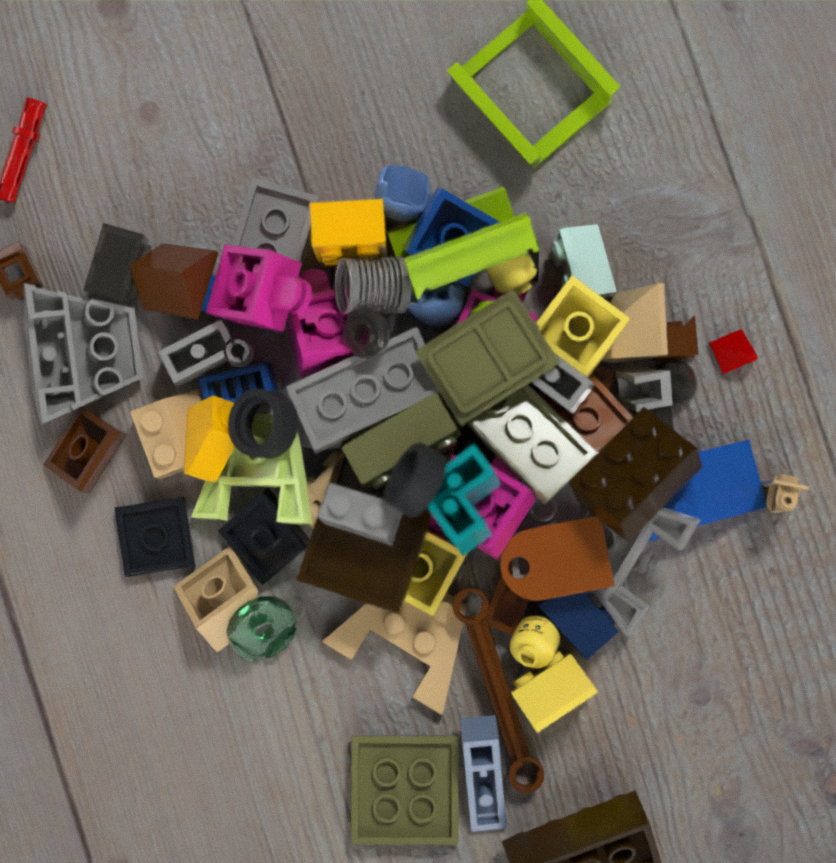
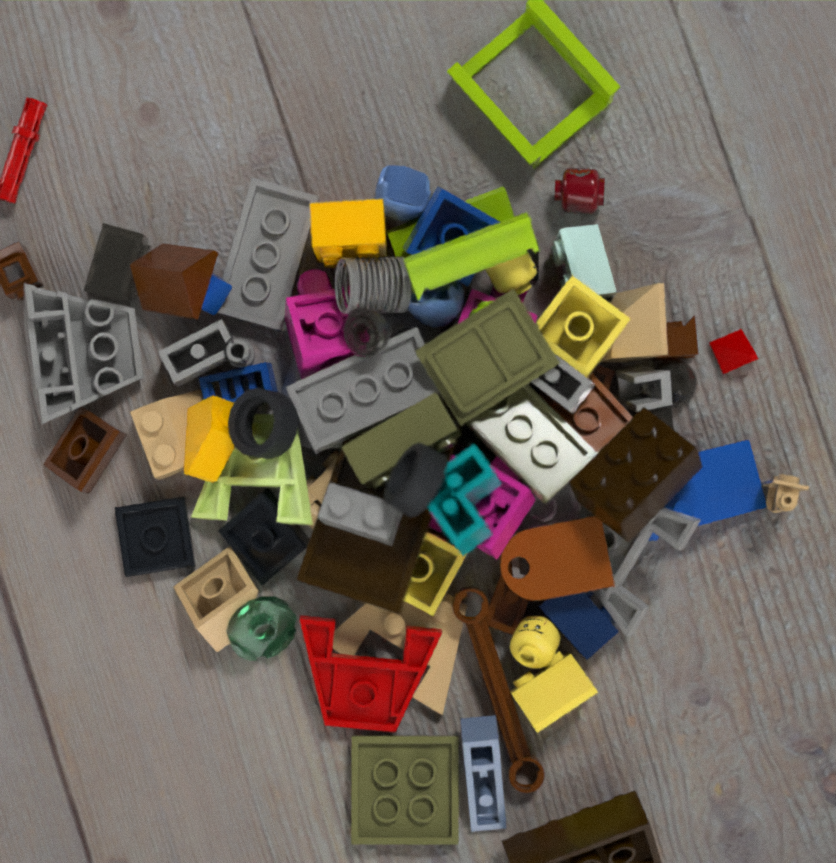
(257, 288): dark pink brick -> none
(365, 689): none -> red wing
(580, 191): none -> dark red head

